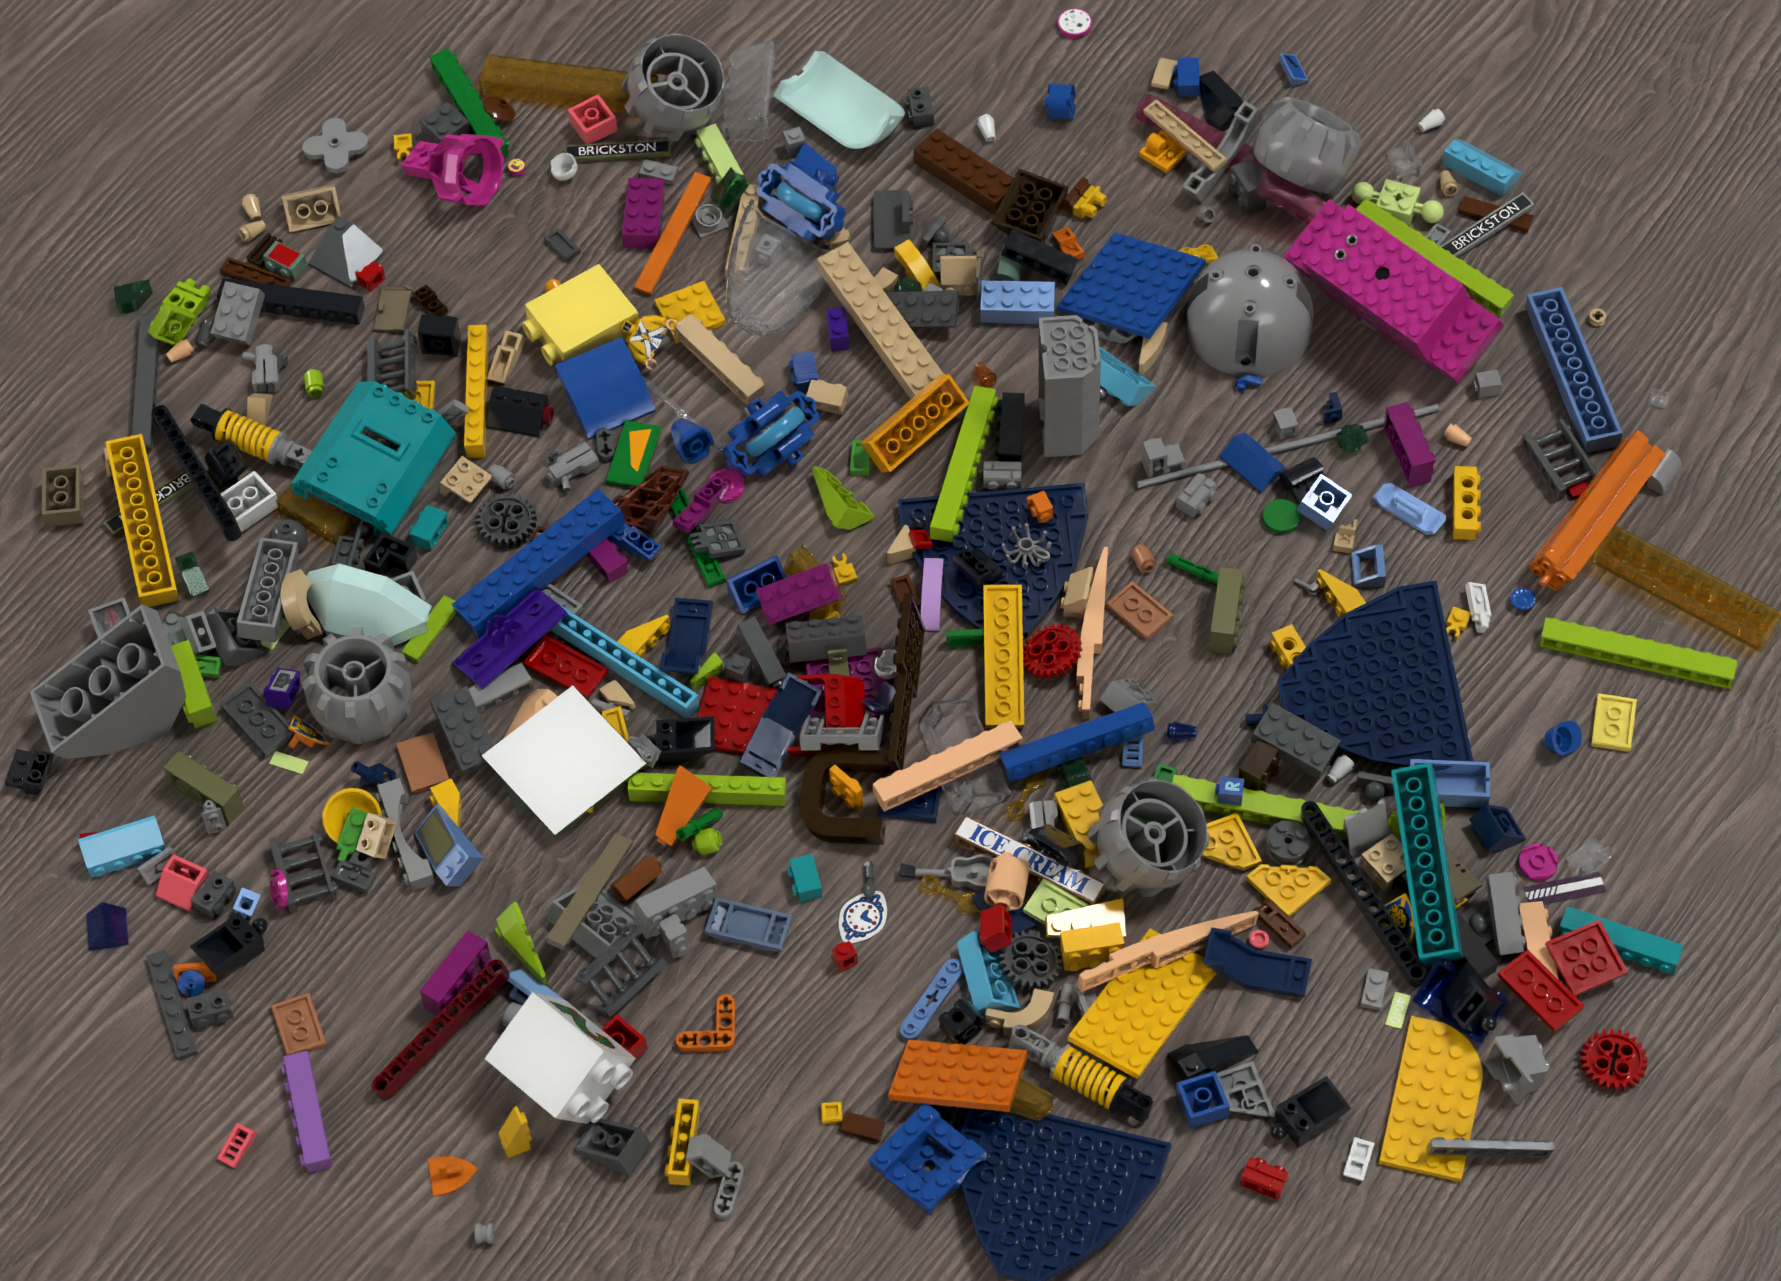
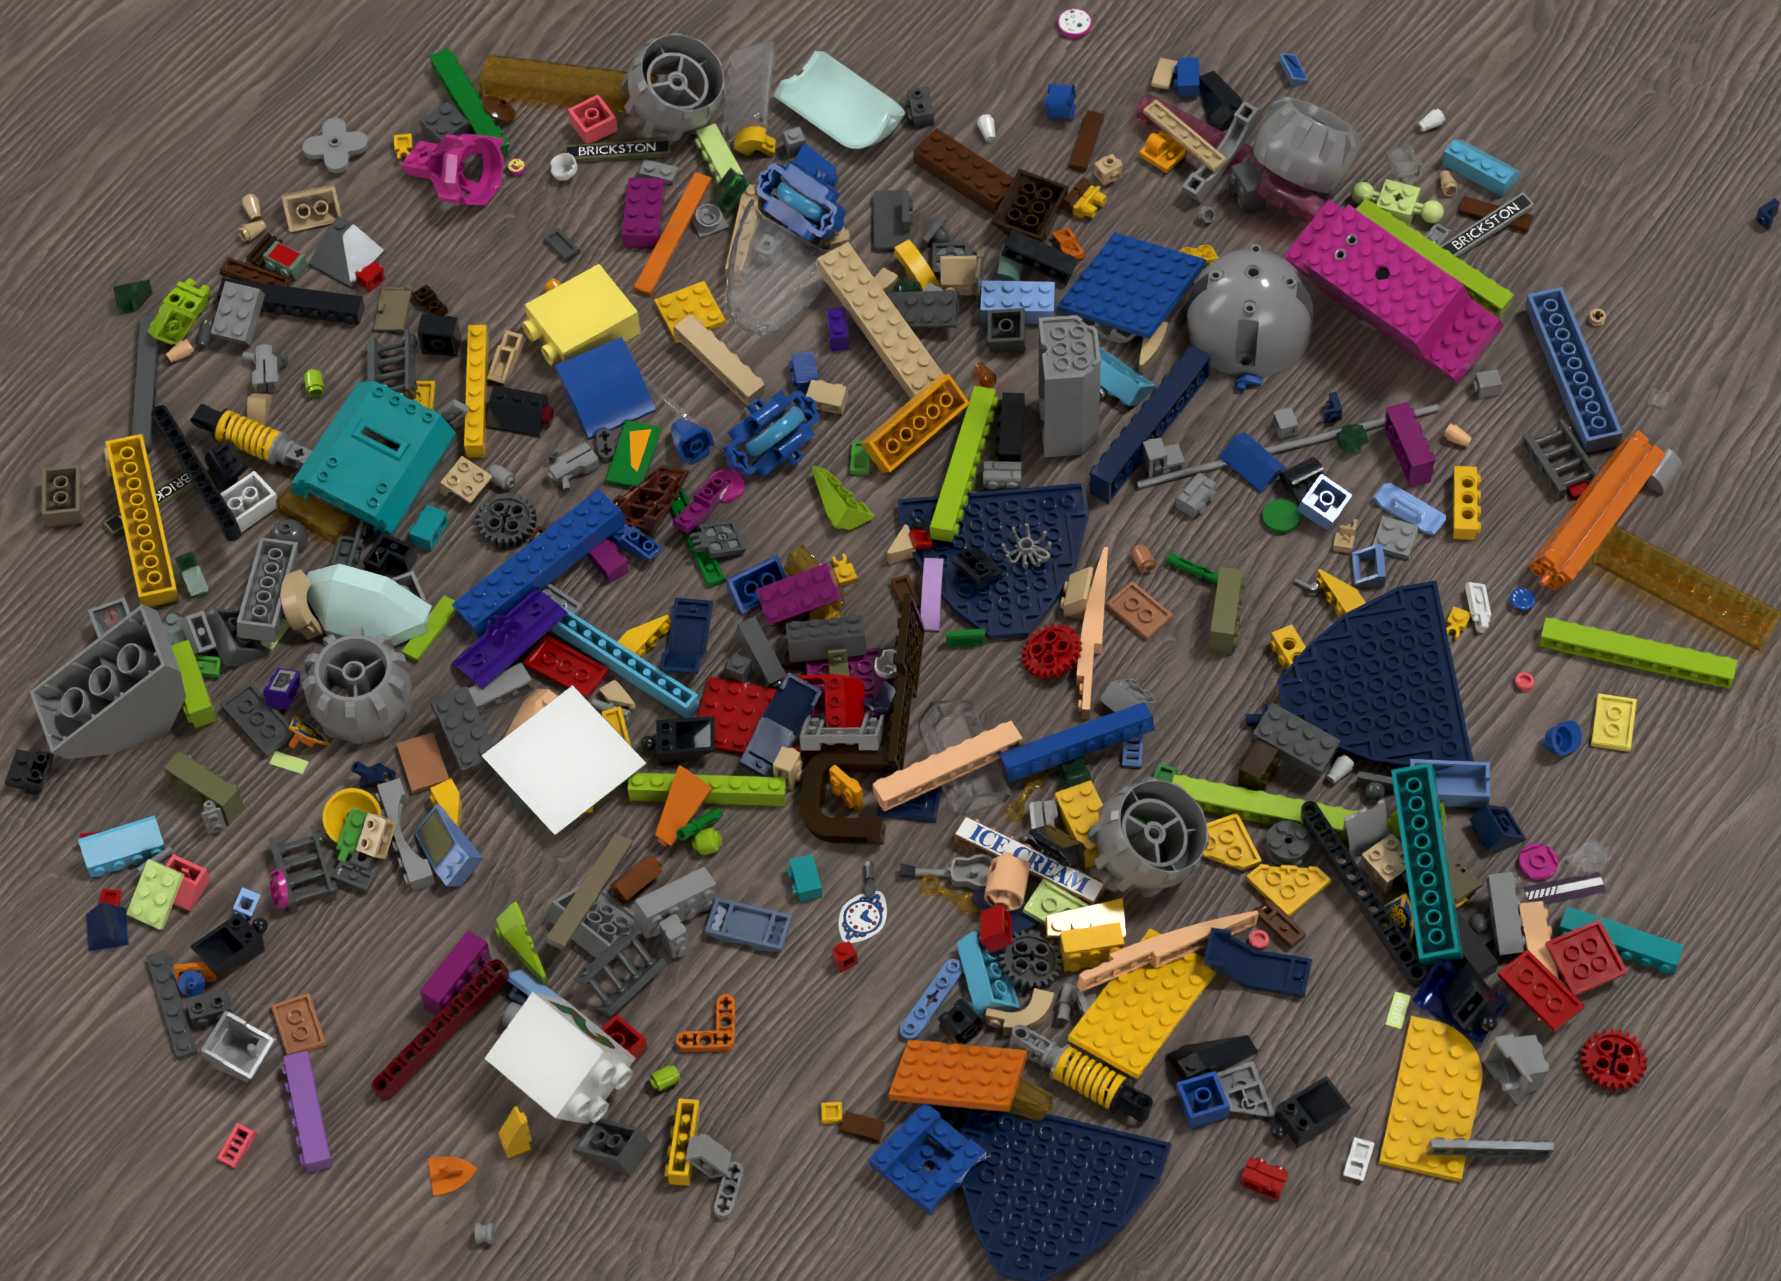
(111, 896): none -> red tile
(155, 894): none -> yellowish green plate
(213, 895): dark grey brick -> none
(236, 1047): none -> light grey piece
(645, 337): torso -> none
(645, 749): light grey hinge -> none
(664, 1078): none -> lime brick
(711, 668): lime slope -> none
(753, 139): none -> yellow brick
(788, 765): none -> tan brick
(1003, 655): yellow plate -> none
(1007, 330): none -> dark grey brick
(1040, 507): orange brick -> none
(1086, 140): none -> reddish brown tile
(1108, 169): none -> tan brick
(1151, 422): none -> dark blue brick
(1181, 731): clear blue cone -> none
(1230, 790): blue brick -> none
(1374, 989): light grey plate -> none
(1396, 537): none -> light grey plate
(1524, 682): none -> coral tile
(1767, 213): none -> dark blue bracket

